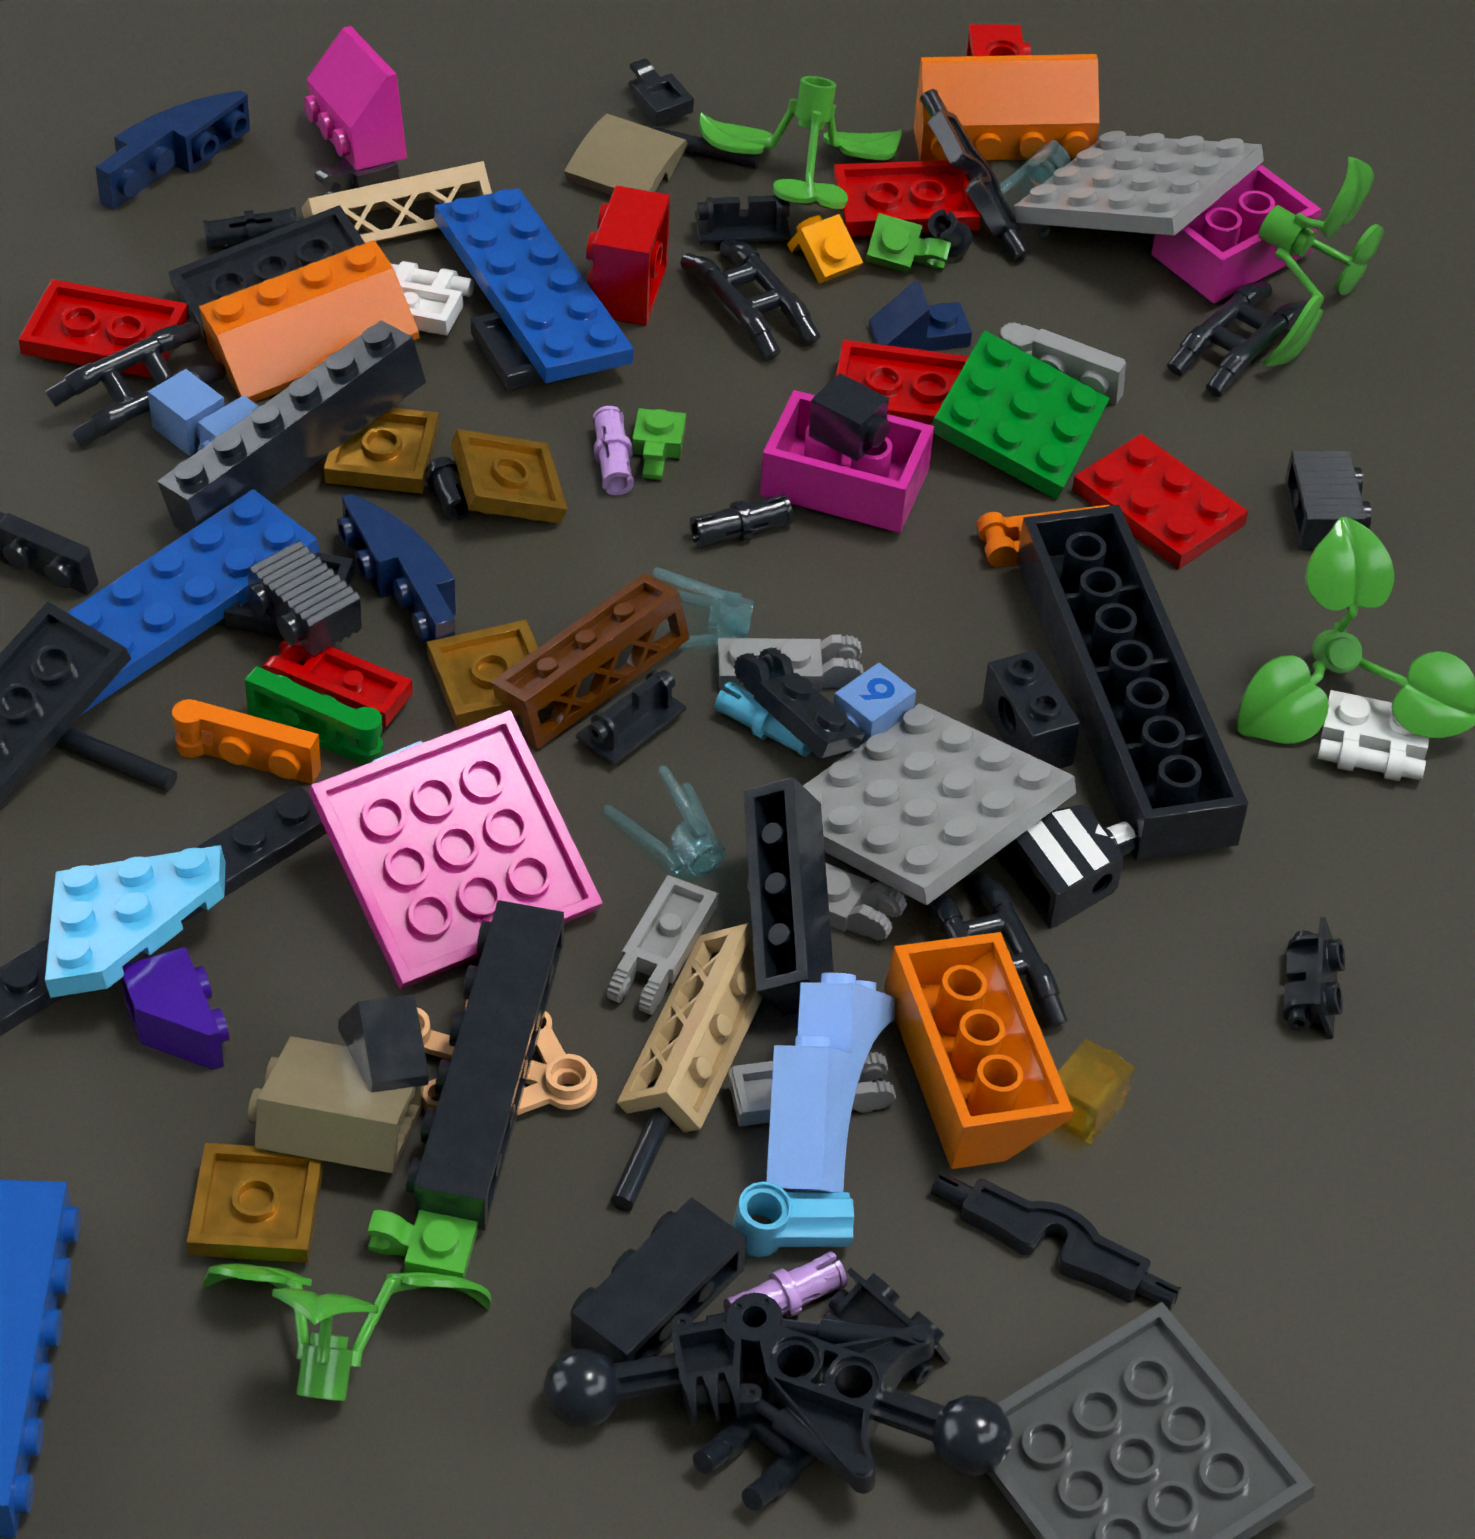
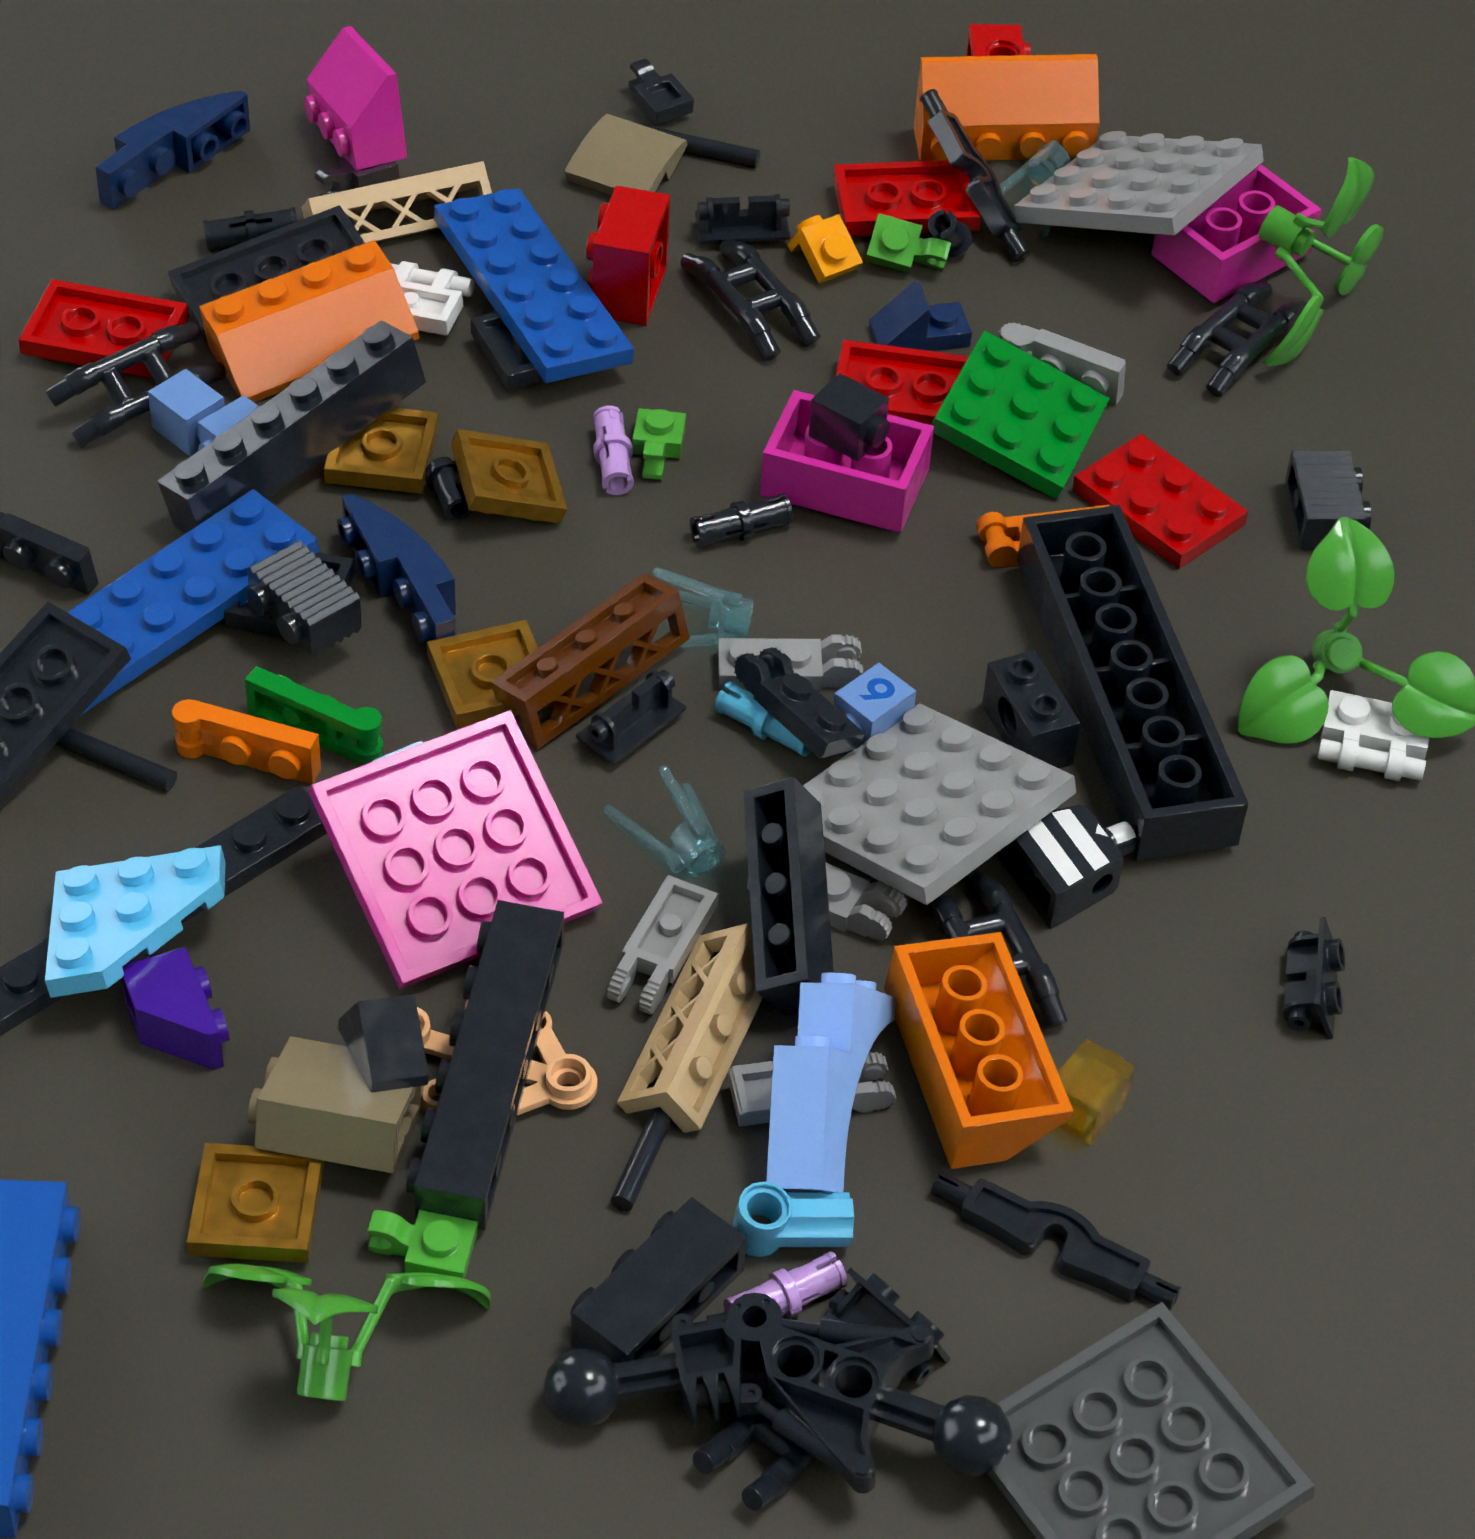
(343, 678): red plate -> none
(813, 109): bright green plant -> none

